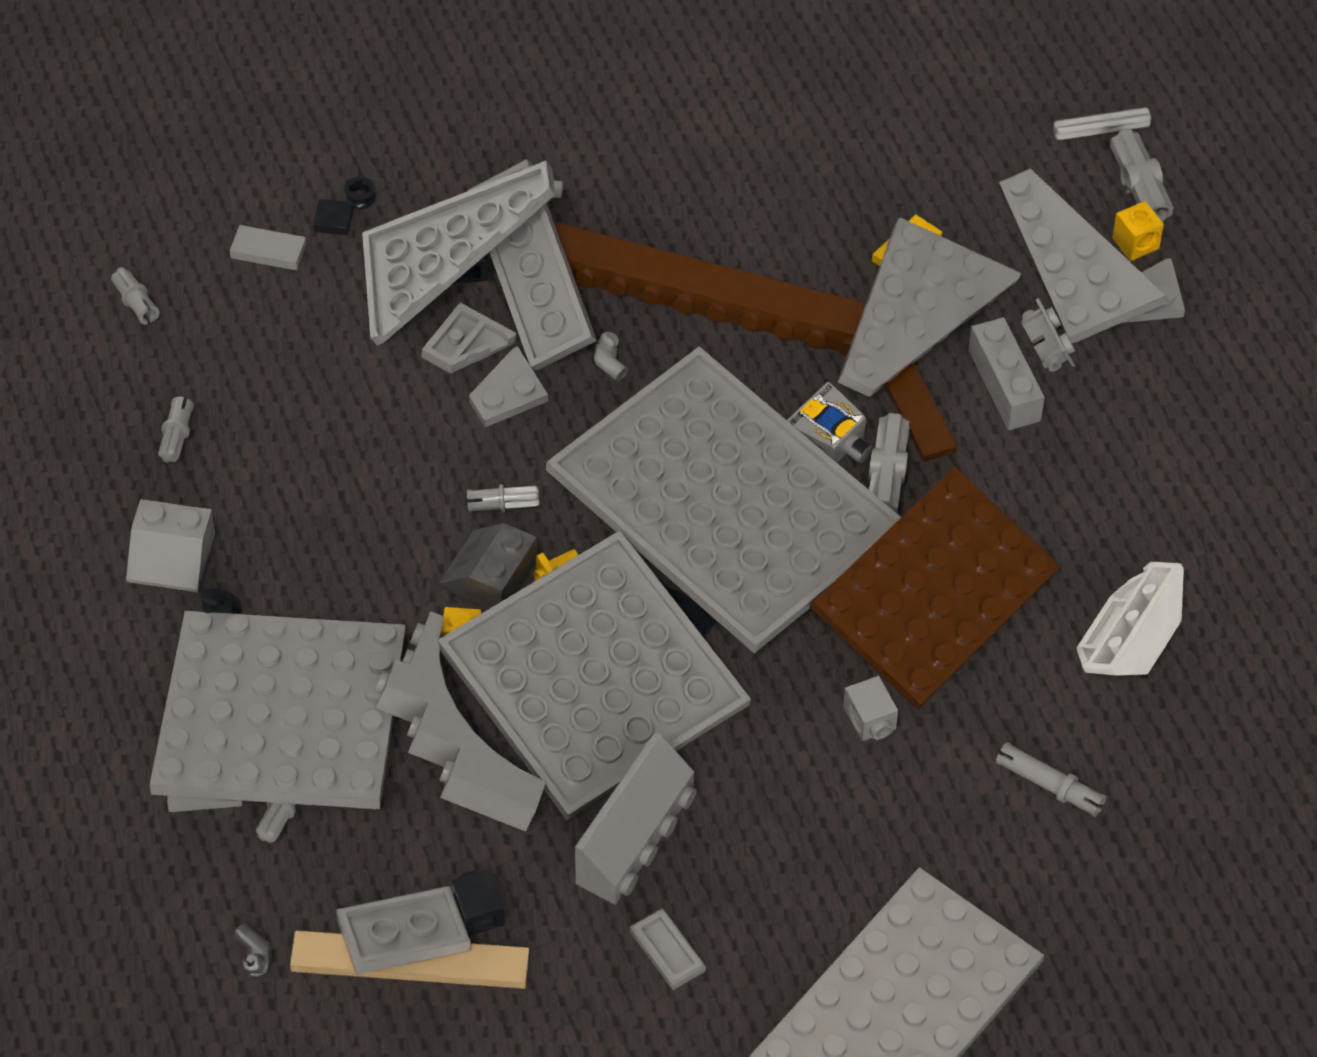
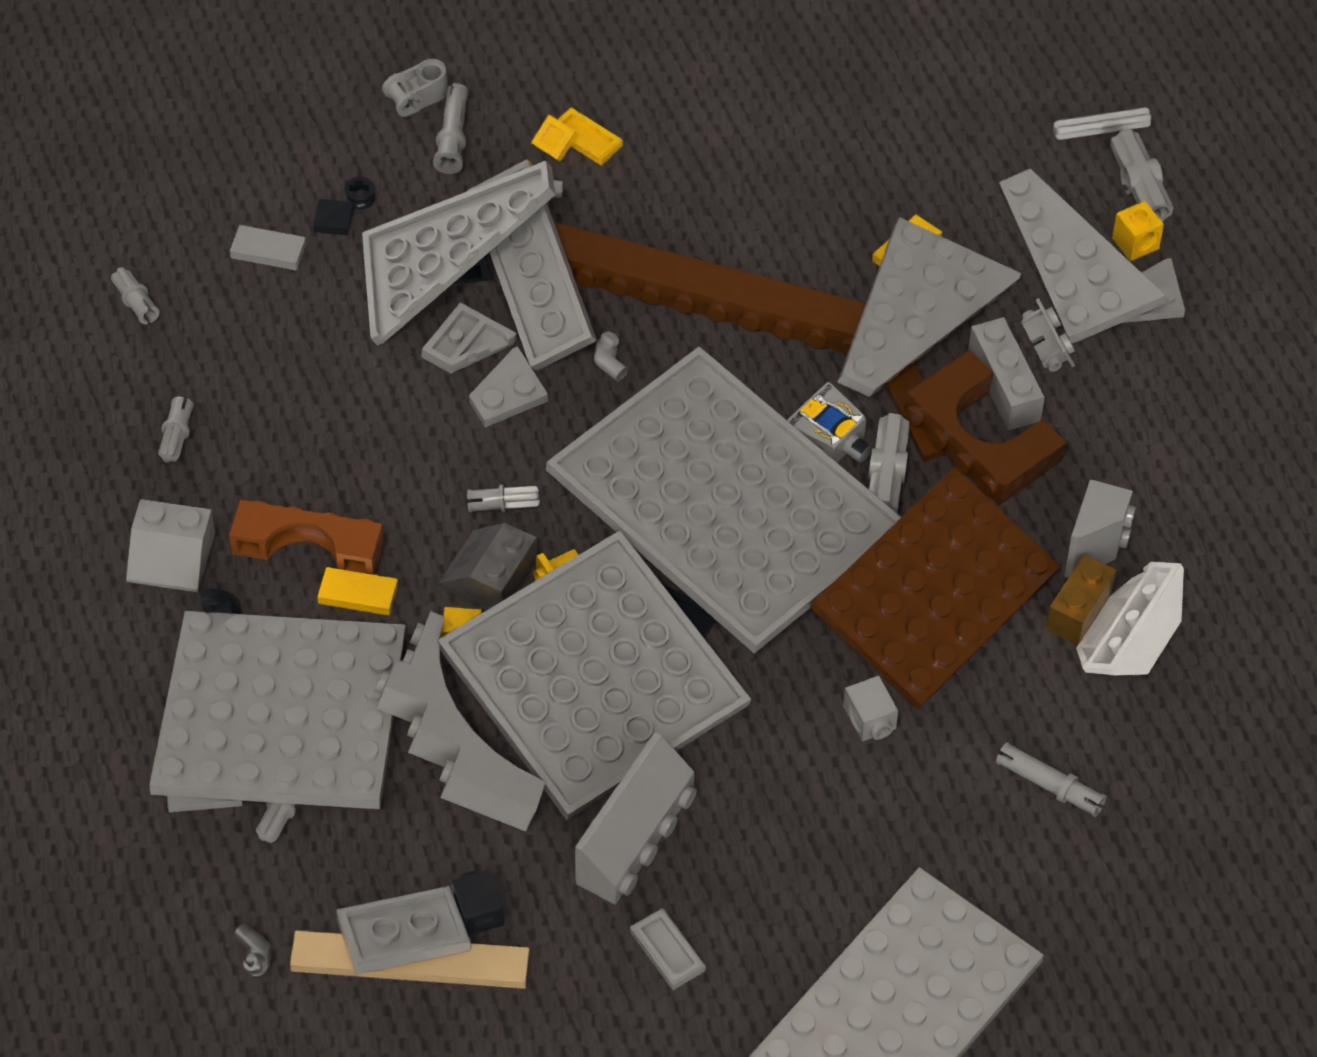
(265, 528): none -> dark orange arch
(357, 591): none -> yellow tile
(418, 87): none -> light grey piece
(451, 138): none -> light grey pin
(554, 138): none -> yellow tile
(592, 139): none -> yellow tile
(995, 467): none -> reddish brown arch
(1081, 599): none -> pearl gold brick
(1101, 524): none -> light grey slope

